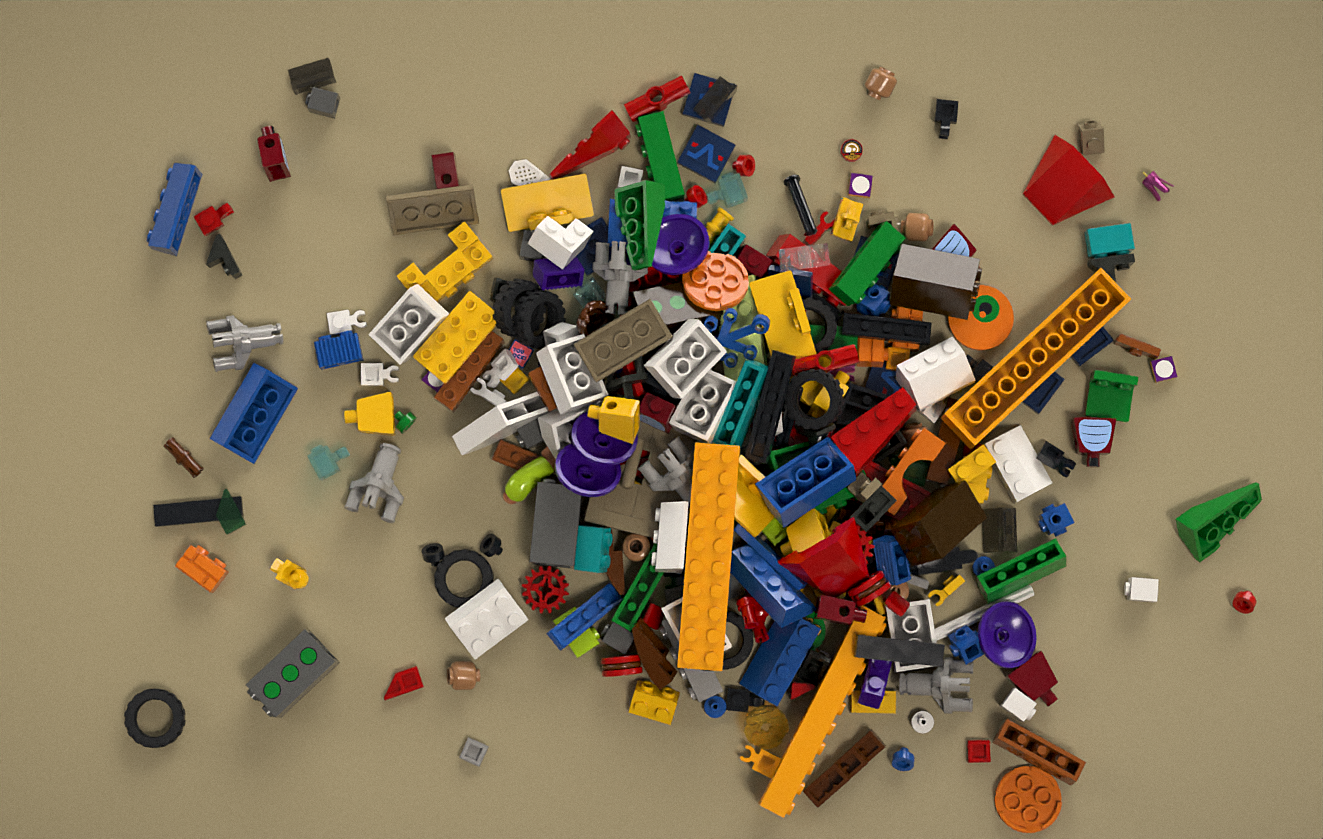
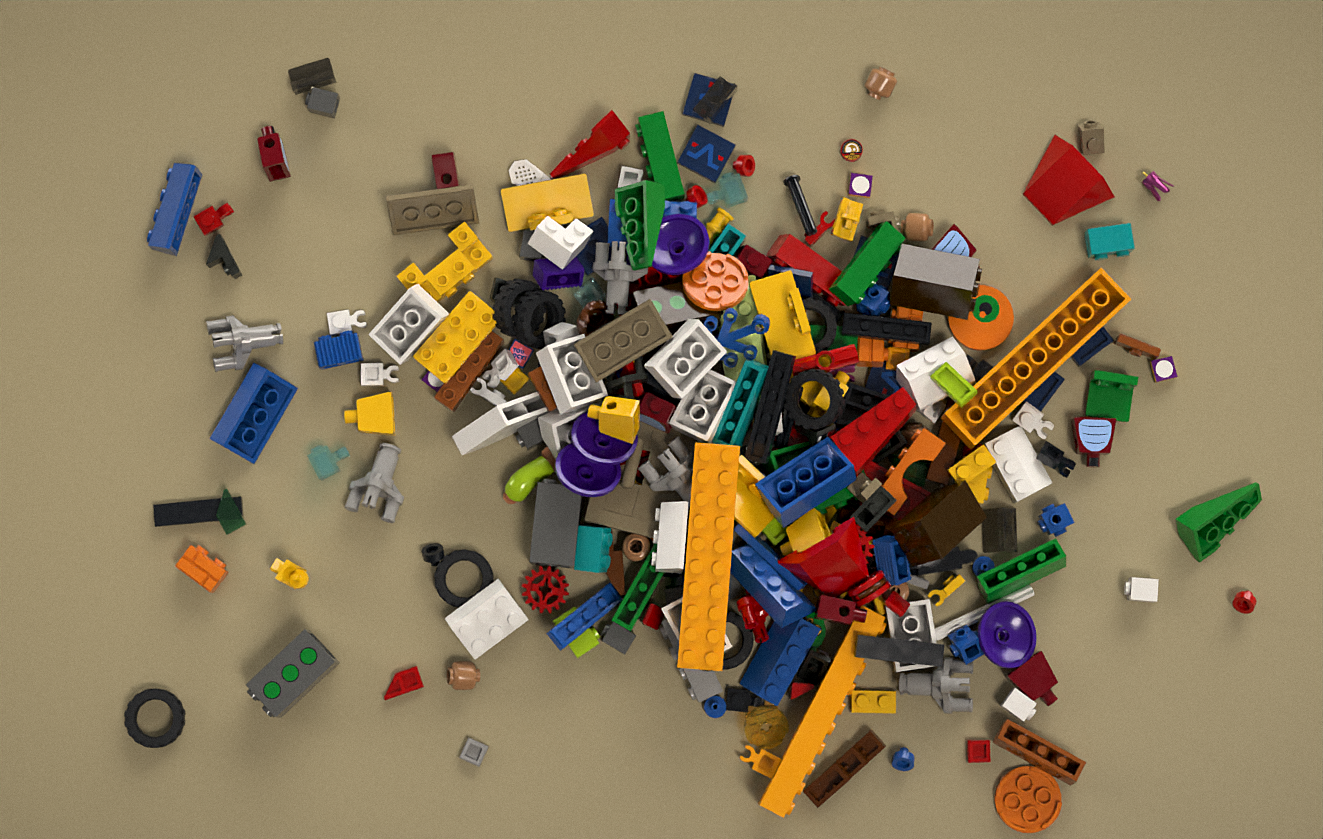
(183, 457): reddish brown pin -> none
(405, 421): green tile -> none
(491, 545): black tile -> none
(512, 455): dark orange plate -> none
(621, 665): red head -> none
(653, 654): reddish brown slope -> none
(654, 703): yellow bracket -> none
(669, 91): red piece -> none
(804, 257): clear brick -> none
(874, 683): dark purple brick -> none
(917, 719): white tile -> none
(946, 114): black plate -> none
(953, 384): none -> lime tile
(1030, 418): none -> white plate
(1108, 264): pearl dark grey slope -> none

